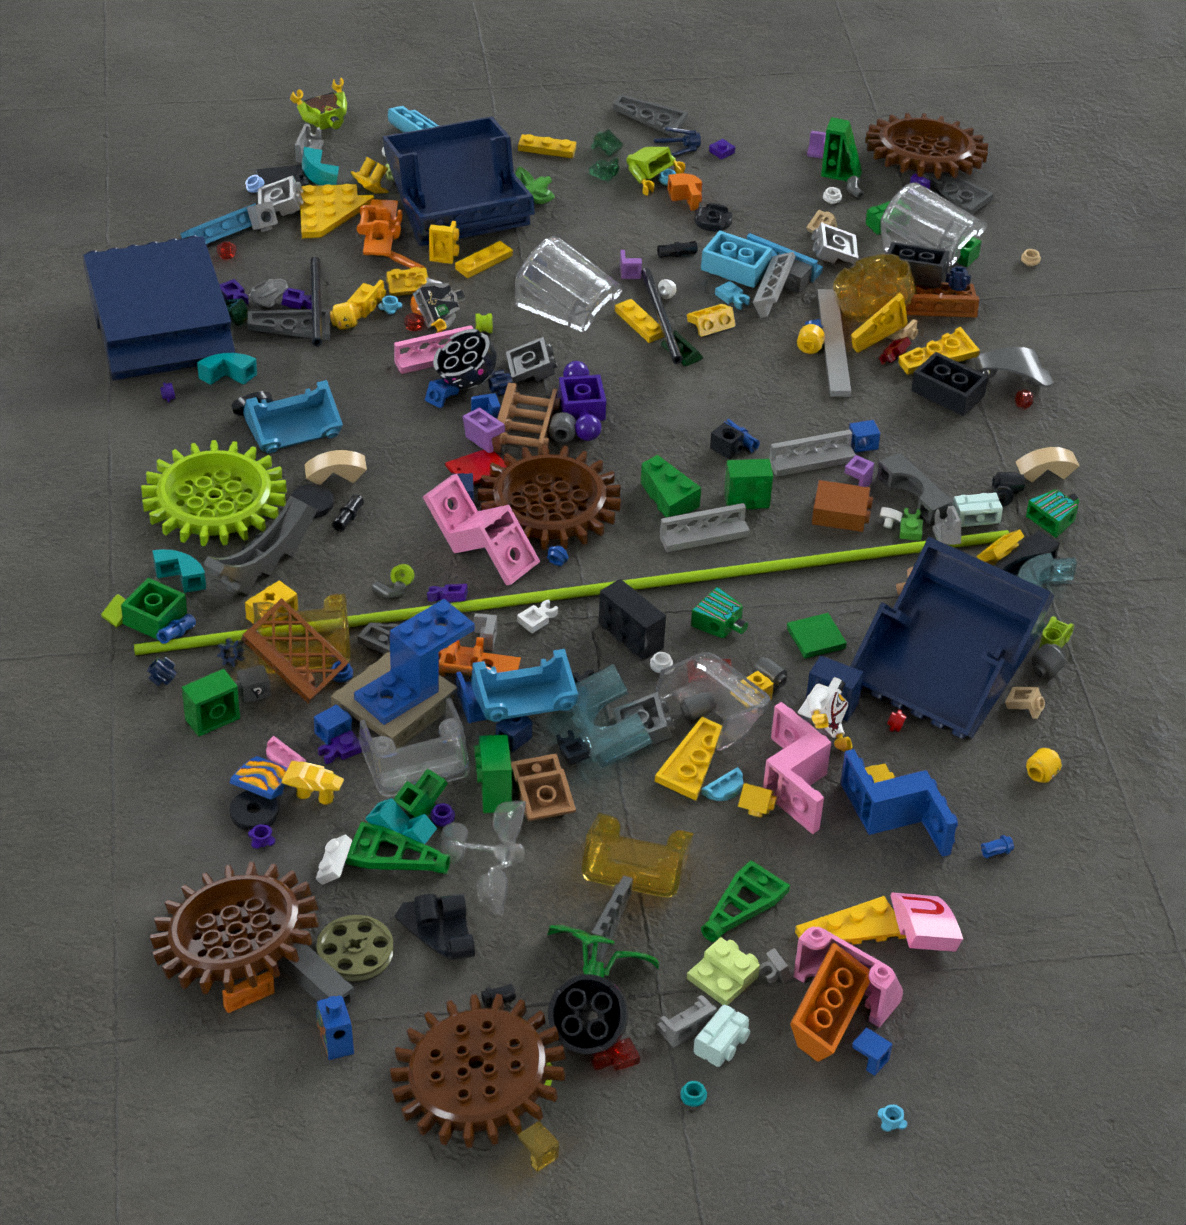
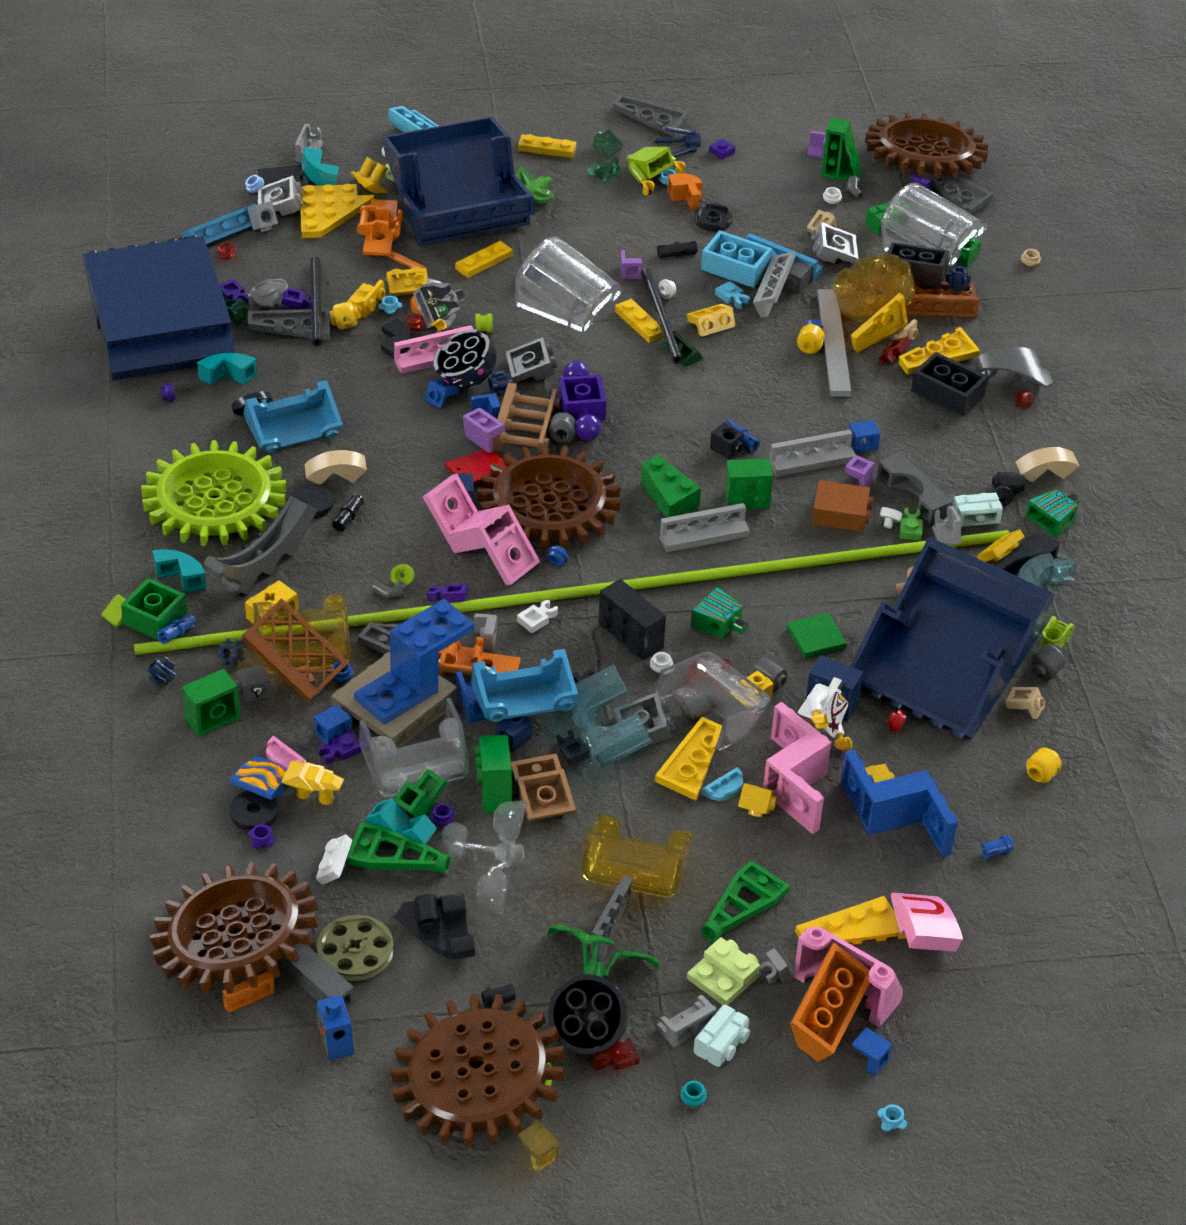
(323, 110): torso -> none
(398, 332): none -> black tile
(443, 243): yellow bracket -> none

